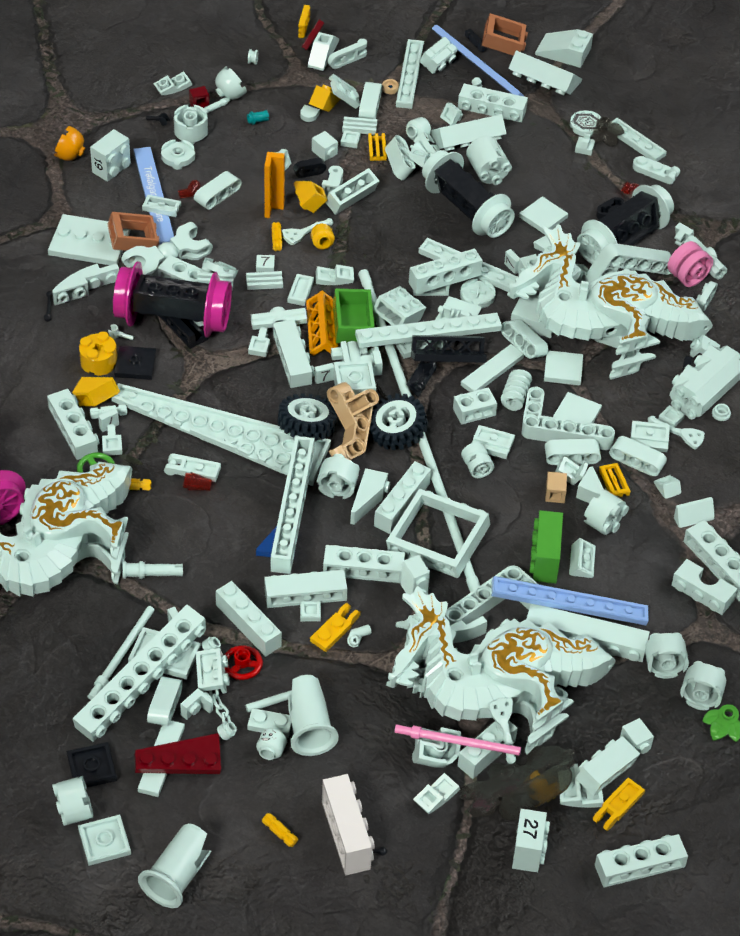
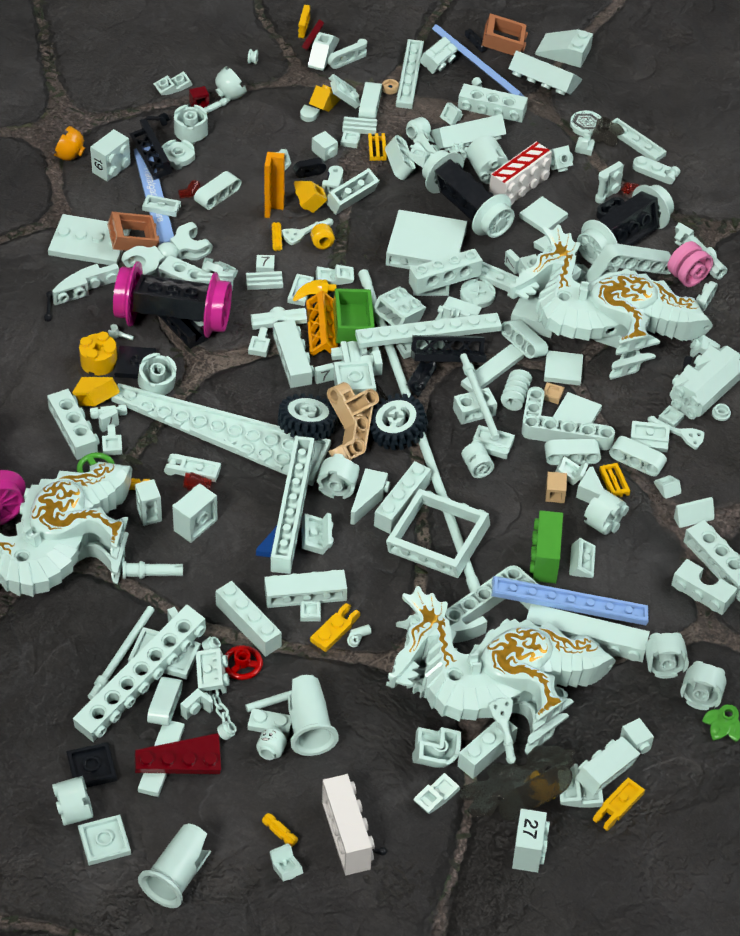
(148, 502): none -> light aqua brick
(155, 150): none -> black fence
(157, 374): none -> light aqua brick
(195, 513): none -> light aqua container
(255, 117): teal pin -> none
(285, 863): none -> light aqua bracket
(313, 288): none -> yellow bar
(317, 533): none -> light aqua bracket
(364, 563): light aqua brick -> none
(414, 574): light aqua brick -> none
(417, 732): bright pink bar -> none
(423, 238): none -> light aqua panel
(459, 147): none -> light aqua gear
(469, 371): none -> light aqua bar
(522, 172): none -> white brick
(553, 393): none -> tan tile
(561, 158): none -> light aqua brick
(609, 182): none -> light aqua plate
(633, 868): light aqua brick -> none

